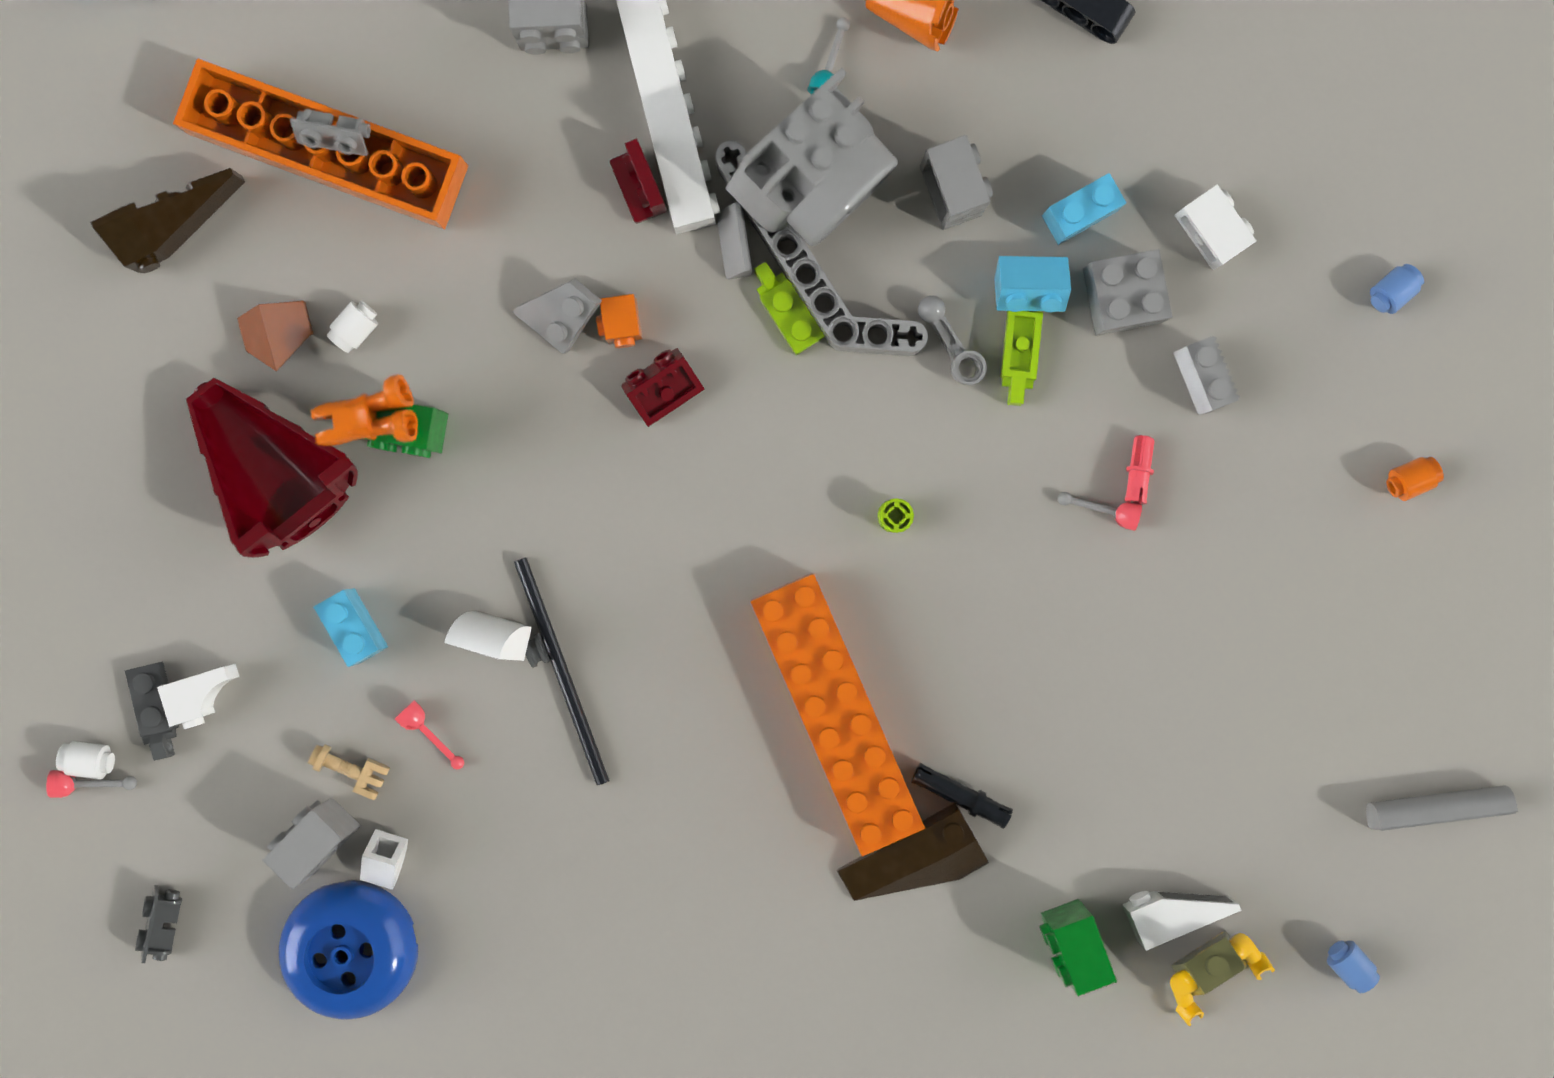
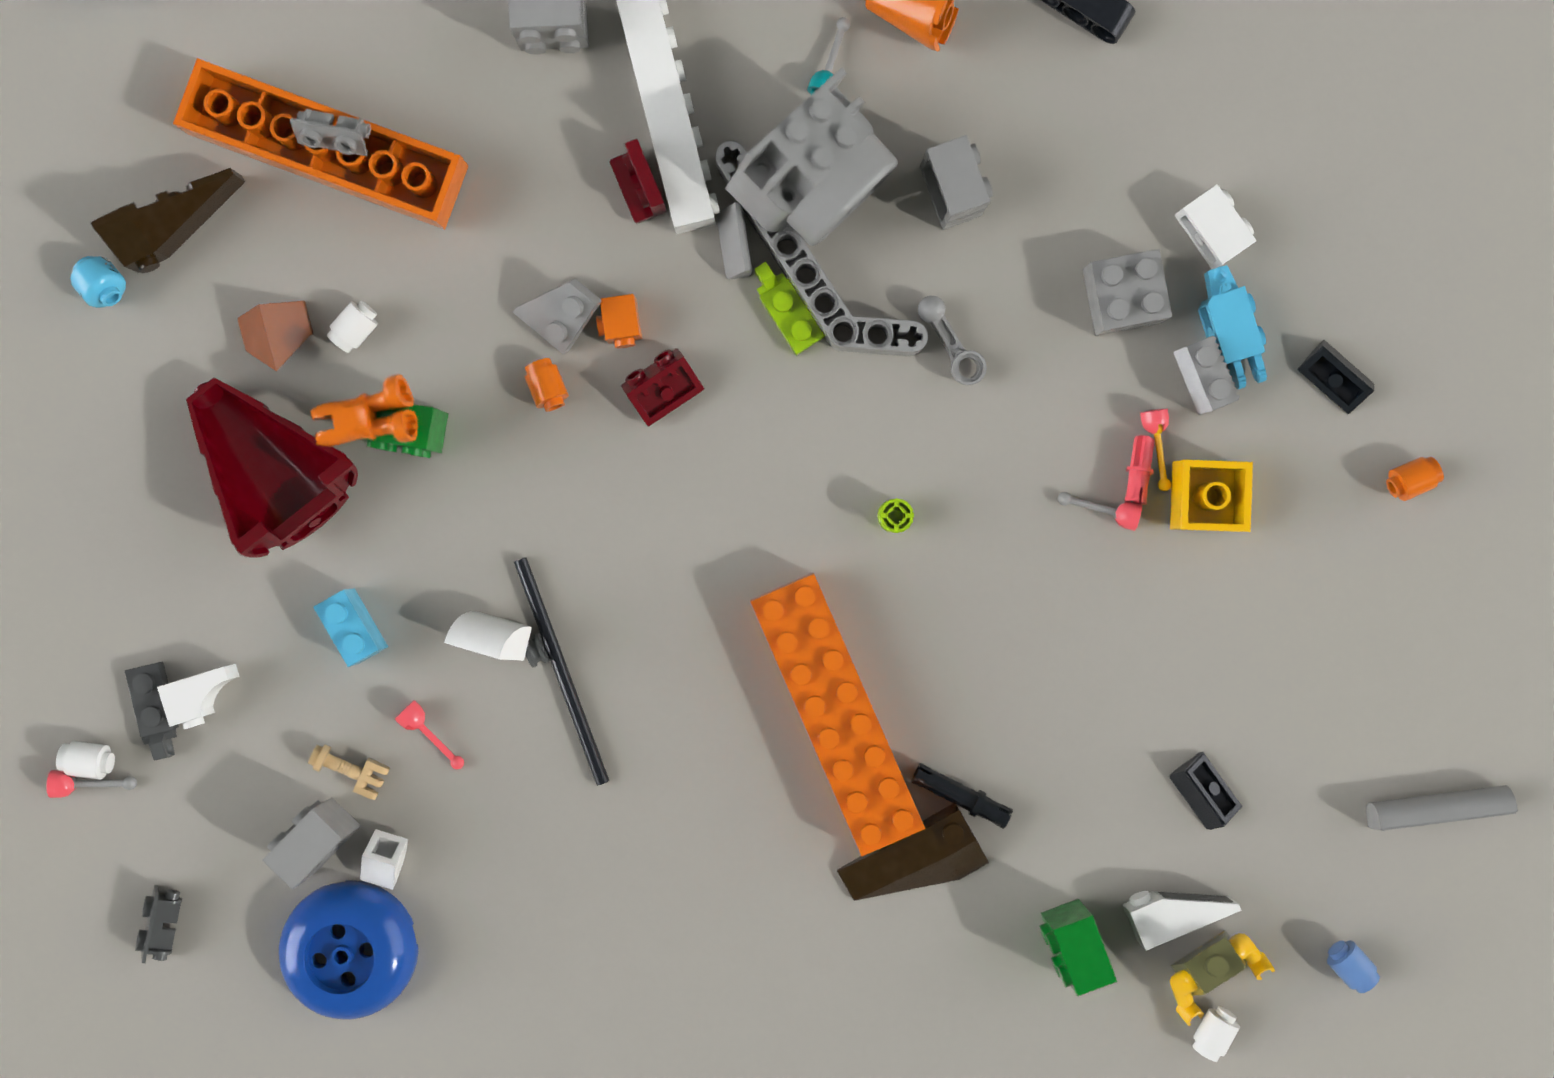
(98, 281): none -> medium azure head
(546, 384): none -> orange brick
(1020, 353): lime hinge -> none
(1032, 283): medium azure brick -> none
(1083, 208): medium azure brick -> none
(1155, 423): none -> hinge
(1206, 792): none -> black slope
(1211, 495): none -> yellow brick
(1215, 1033): none -> white brick
(1231, 319): none -> medium azure hinge
(1336, 377): none -> black slope
(1396, 289): medium blue brick -> none

